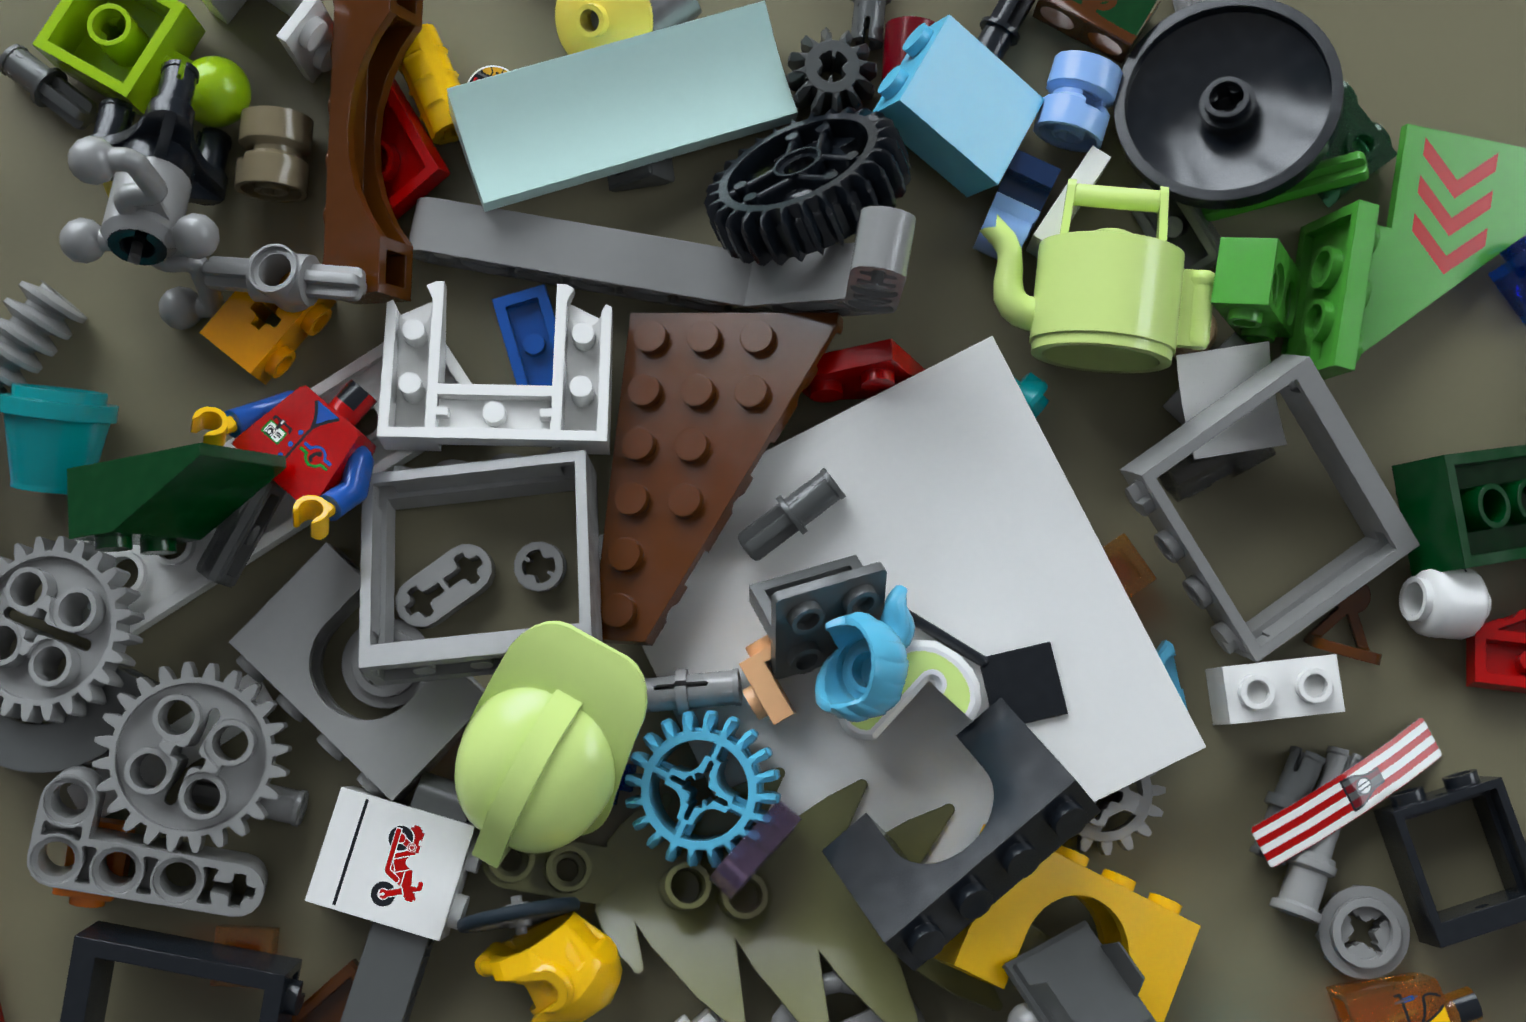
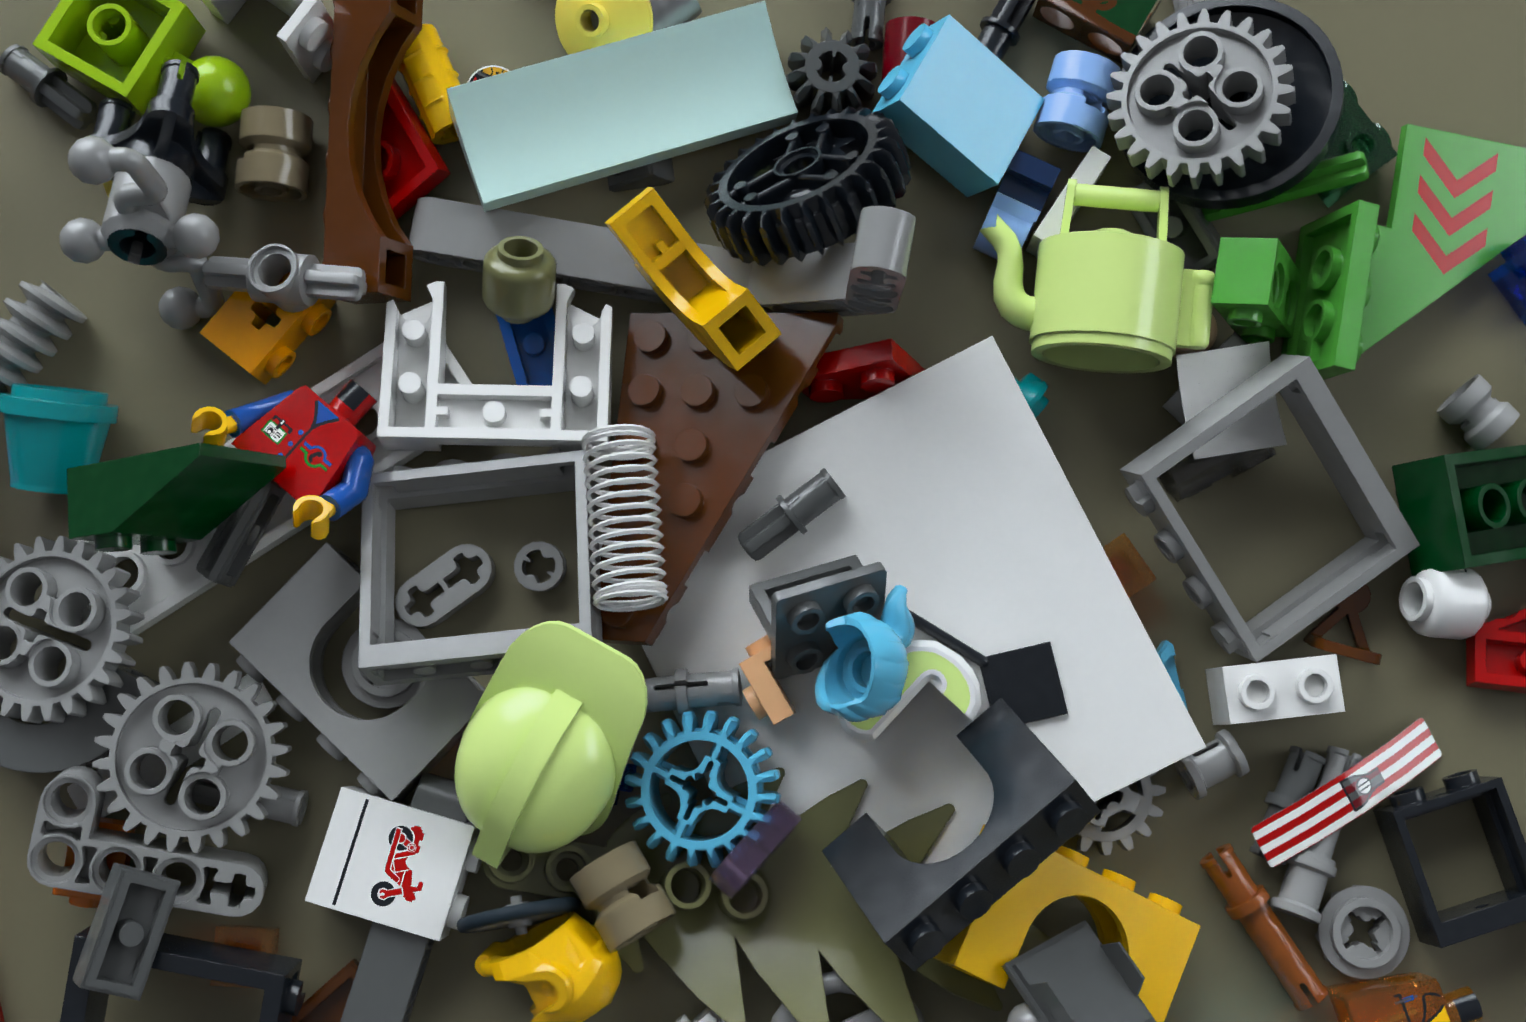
(126, 932): none -> dark grey slope
(519, 279): none -> olive head
(622, 896): none -> dark tan wheel
(634, 587): none -> white piece
(696, 291): none -> yellow arch
(1212, 764): none -> light grey bush
(1239, 65): none -> light grey gear
(1250, 905): none -> dark orange pin
(1478, 413): none -> light grey wheel

